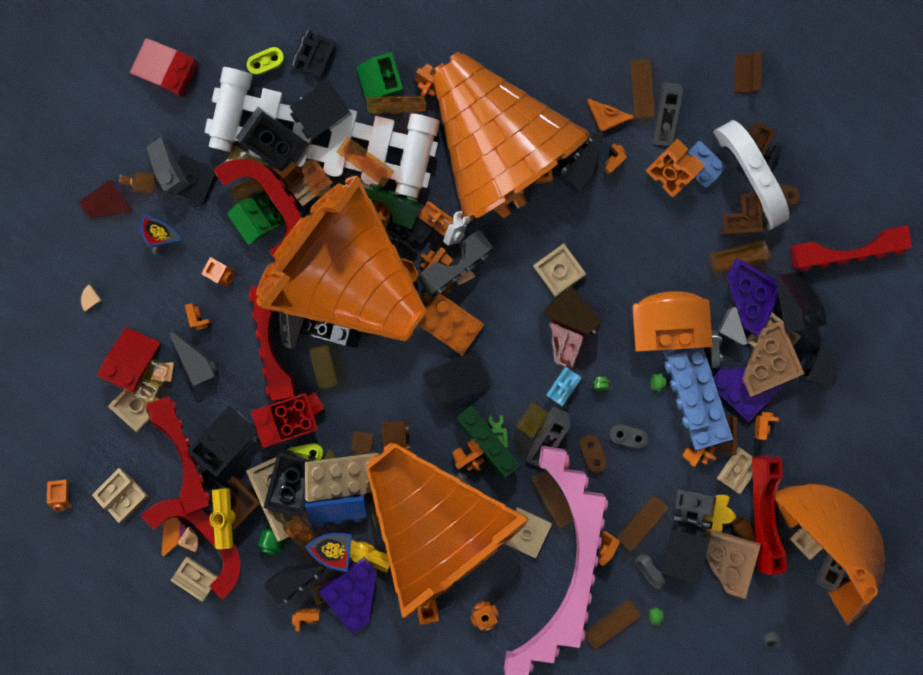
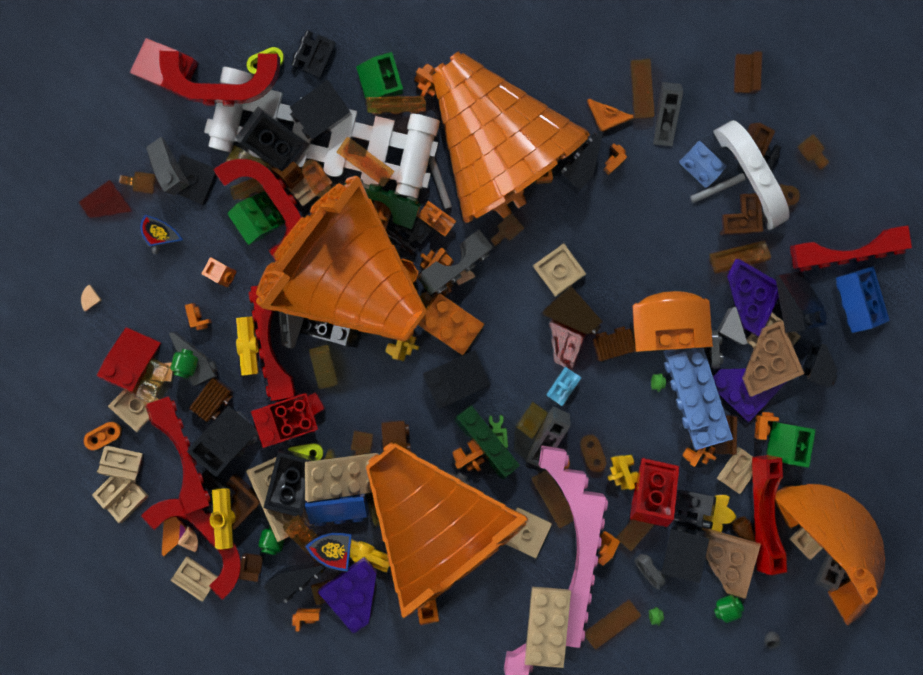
(58, 495): orange bracket -> none
(103, 436): none -> orange plate
(120, 463): none -> tan plate
(184, 363): none -> green head
(211, 400): none -> reddish brown brick
(229, 94): none -> red arch
(247, 345): none -> yellow piece
(250, 567): none -> reddish brown panel
(401, 348): none -> yellow hips
(439, 182): none -> light grey bar
(456, 230): white plate -> none
(484, 608): orange brick -> none
(508, 228): none -> clear orange plate
(547, 627): none -> tan plate
(601, 384): bright green plate -> none
(613, 344): none -> reddish brown brick
(621, 473): none -> yellow hips
(628, 437): dark grey plate -> none
(655, 493): none -> red slope
(675, 167): orange brick -> none
(717, 188): none -> light grey bar
(729, 608): none -> green head
(791, 443): none -> green slope
(812, 149): none -> clear orange plate
(862, 299): none -> blue slope

